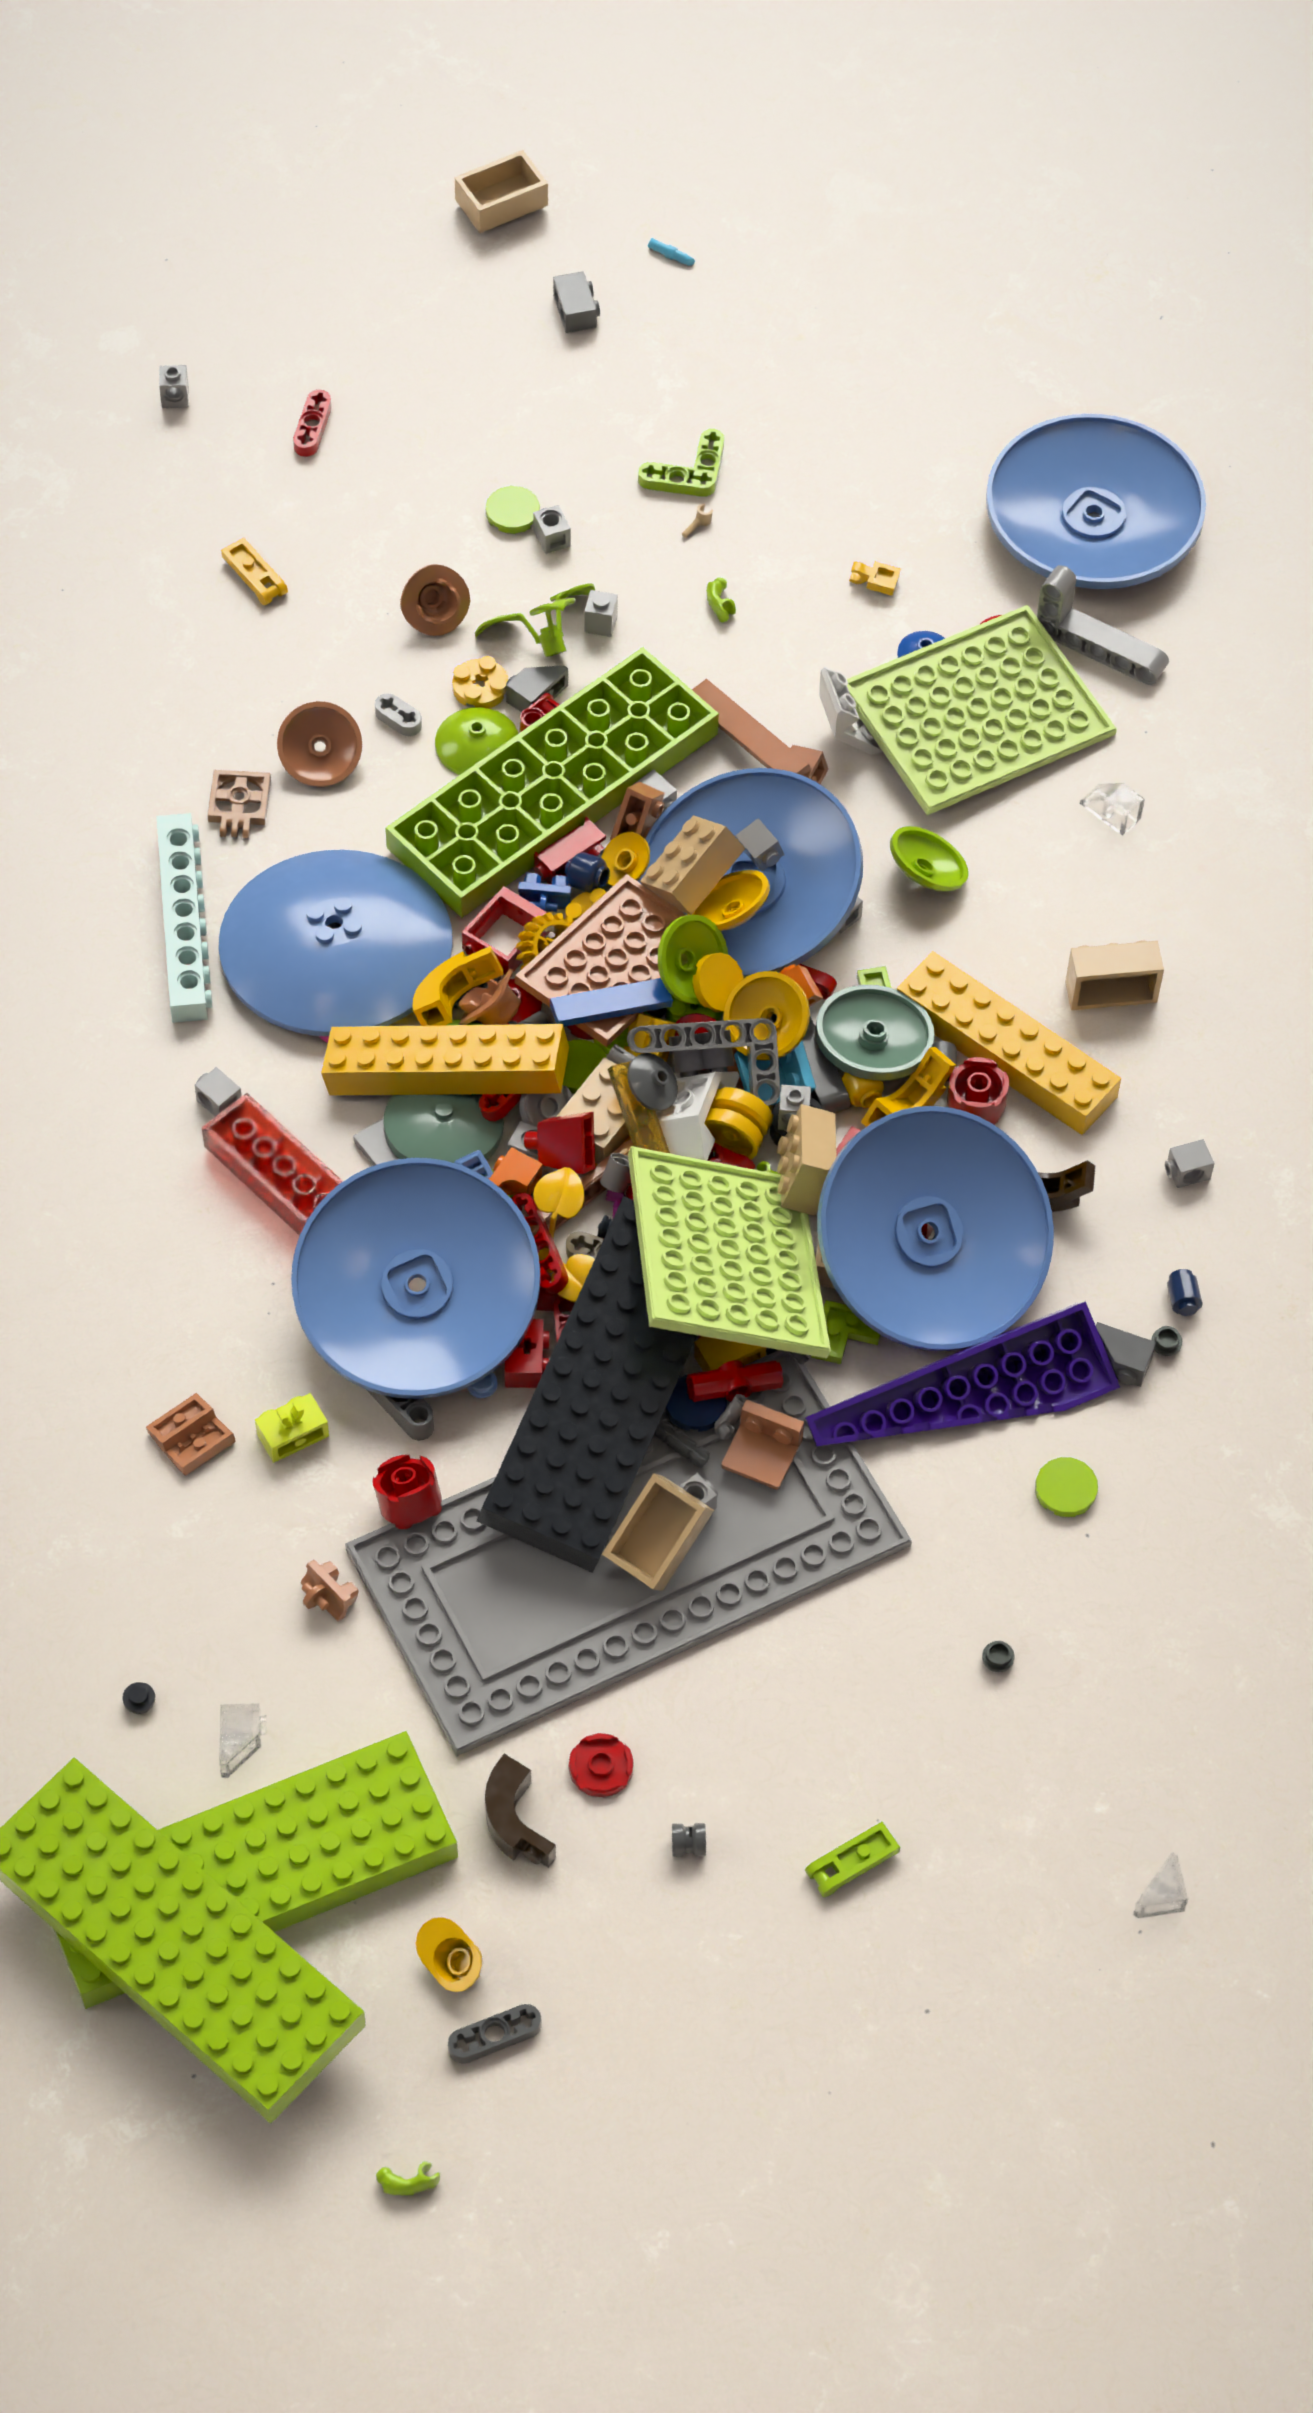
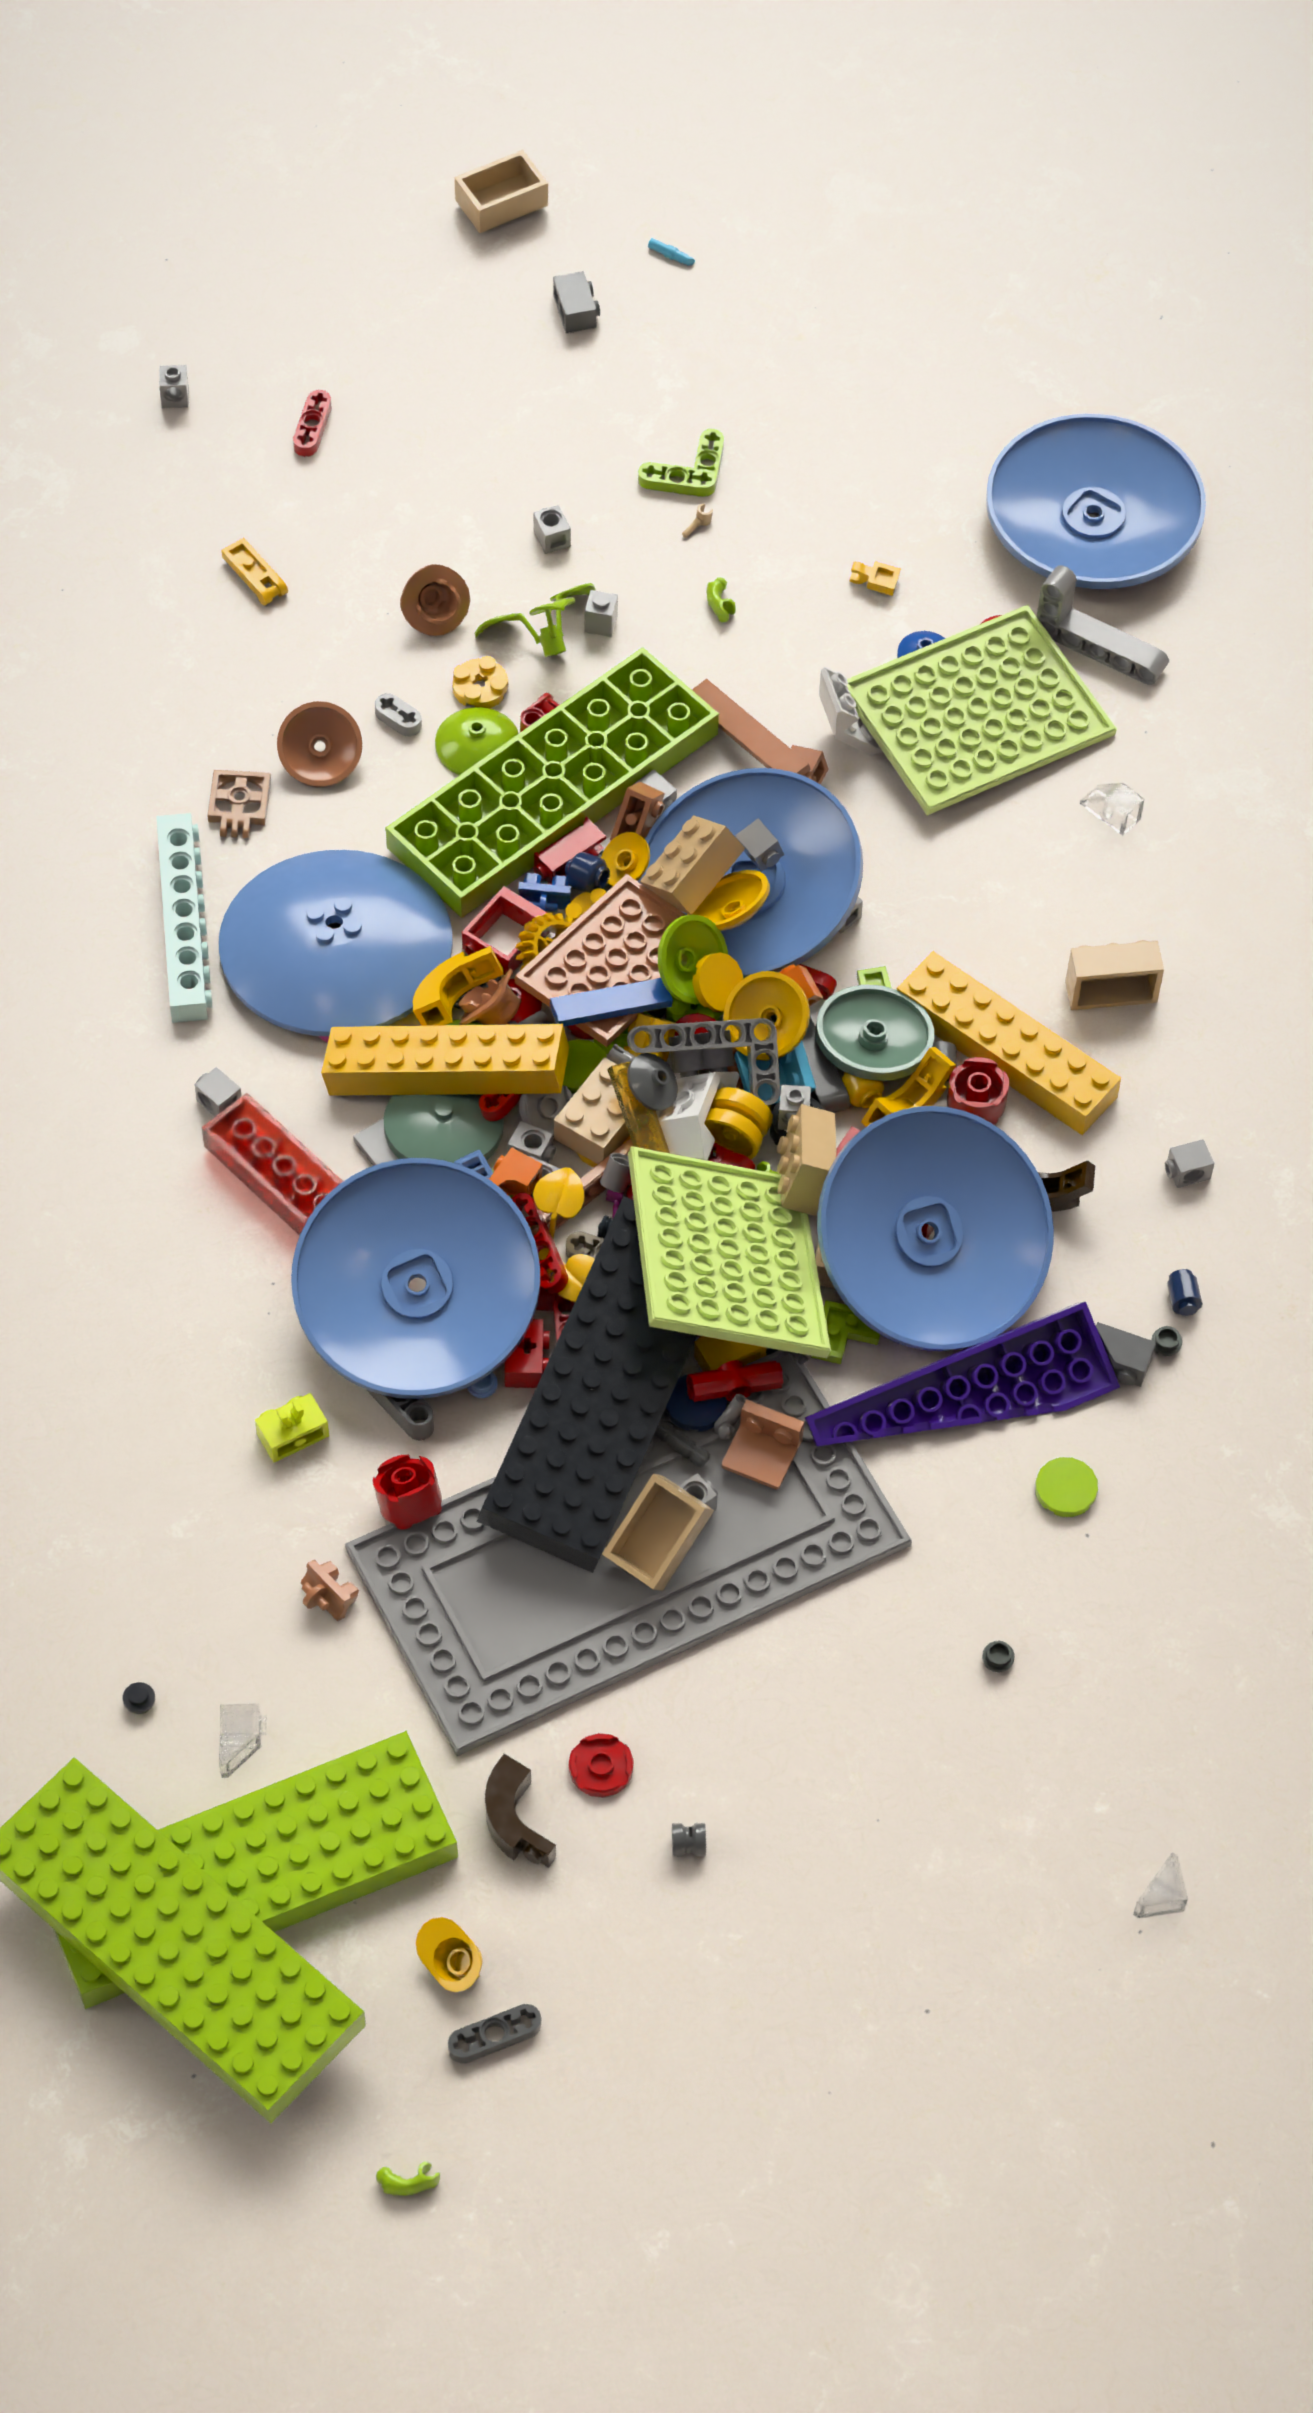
(190, 1434): nougat slope -> none
(512, 509): tile -> none
(533, 682): dark grey slope -> none
(565, 1142): red torso -> none
(853, 1858): lime plate -> none
(928, 859): lime dish -> none

